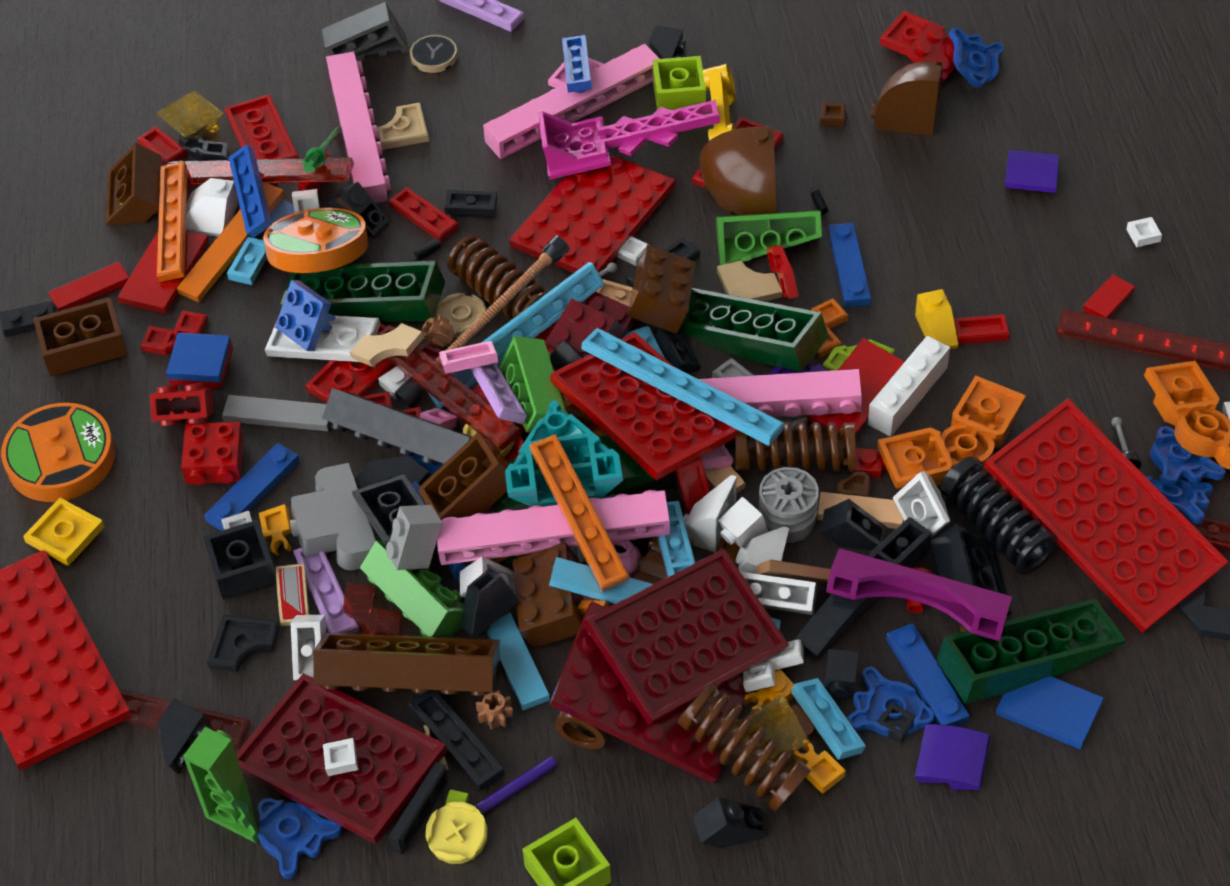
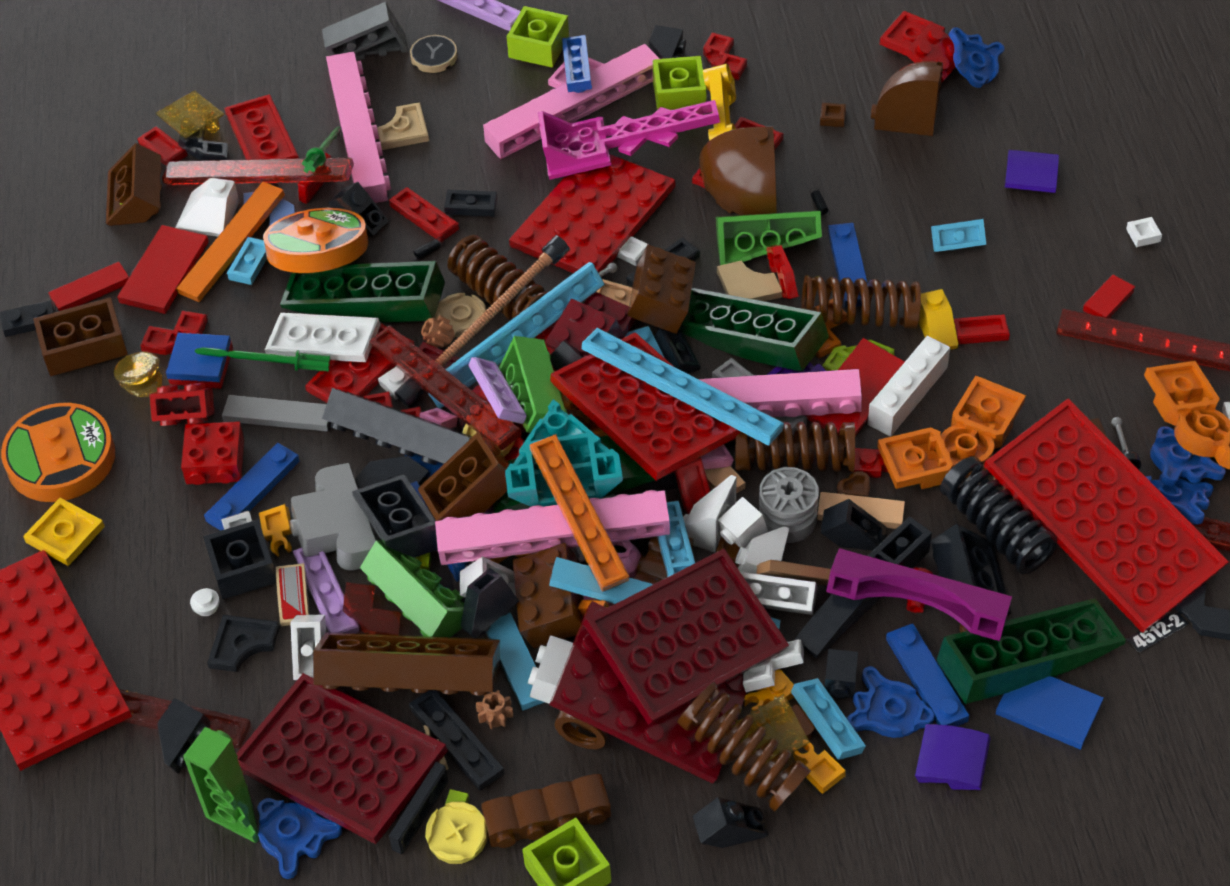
(139, 373): none -> clear yellow piece
(172, 222): orange tile -> none
(205, 602): none -> white plate
(250, 191): blue plate -> none
(301, 360): none -> green piece
(304, 315): blue plate -> none
(305, 200): white plate -> none
(340, 757): white plate -> none
(375, 348): tan tile -> none
(413, 537): light grey brick -> none
(468, 357): bright pink tile -> none
(516, 785): dark purple bar -> none
(537, 36): none -> lime brick
(543, 810): none -> reddish brown brick
(552, 661): none -> white brick
(717, 53): none -> red tile
(903, 723): black tile -> none
(911, 309): none -> reddish brown piece
(923, 503): white slope -> none
(958, 235): none -> medium azure plate
(1159, 631): none -> sticker

